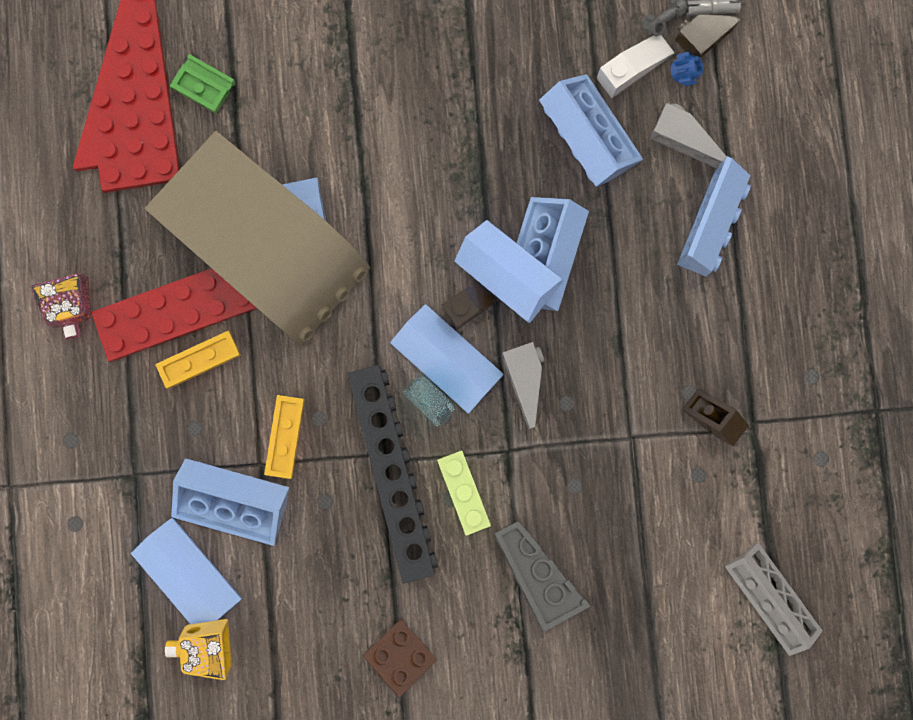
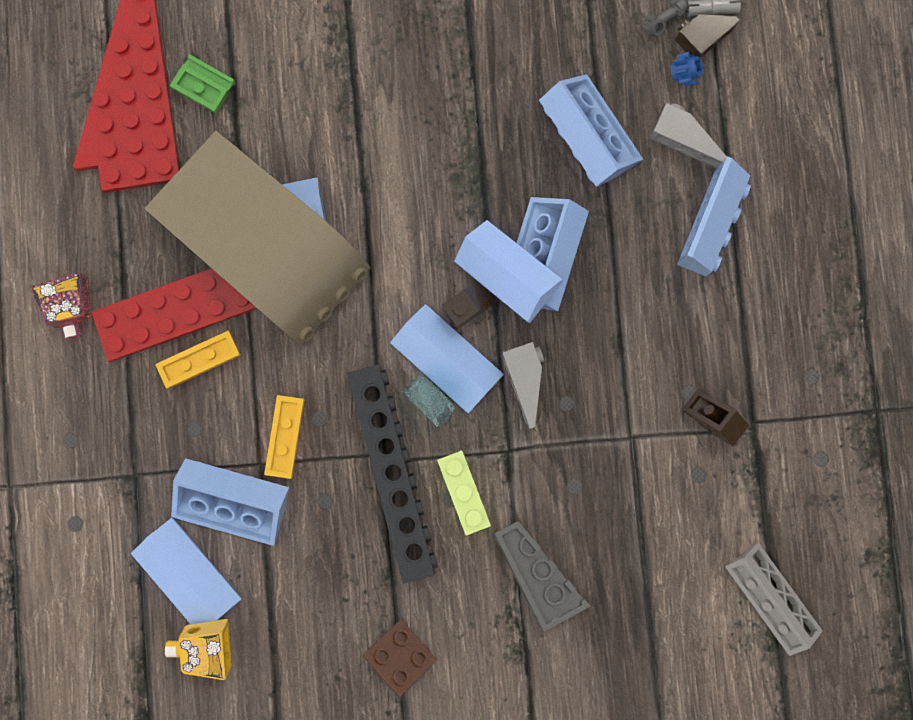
(633, 64): white slope -> none

